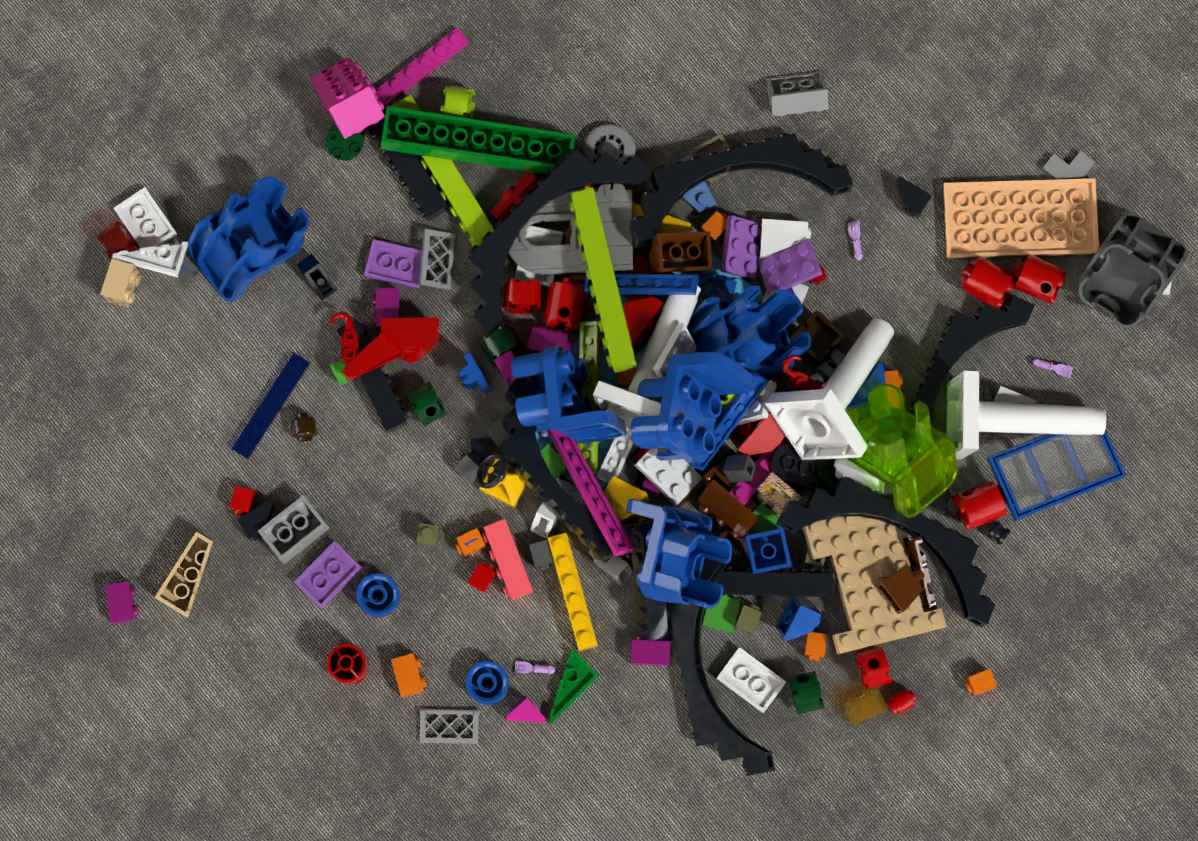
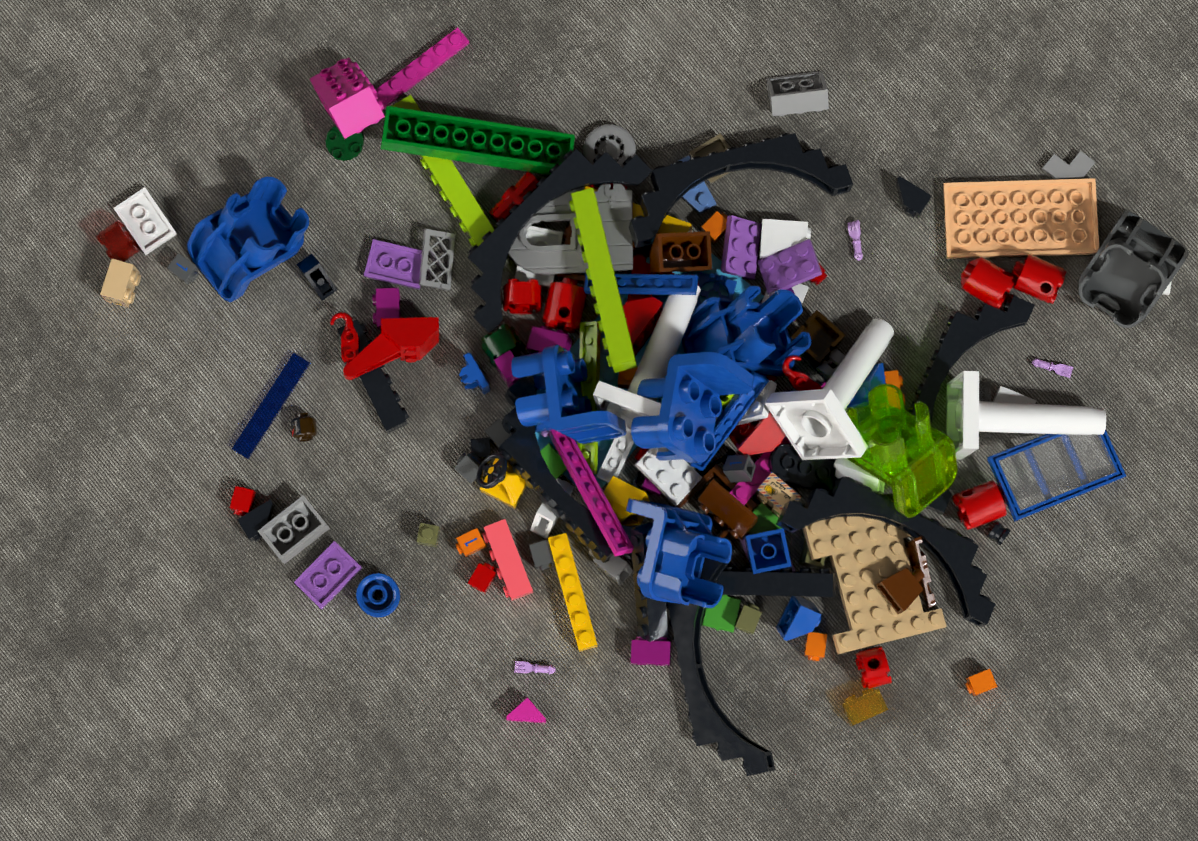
(121, 602): magenta brick -> none
(161, 259): white wing -> none
(185, 577): tan wedge -> none
(337, 369): bright green brick -> none
(343, 656): red cylinder -> none
(408, 675): orange brick -> none
(414, 177): black brick -> none
(426, 403): dark green brick -> none
(458, 102): lime brick -> none
(459, 712): light grey window -> none
(484, 670): blue wheel -> none
(575, 681): green wing -> none
(678, 343): white plate -> none
(751, 680): white plate -> none
(806, 692): dark green brick -> none
(902, 701): red brick -> none

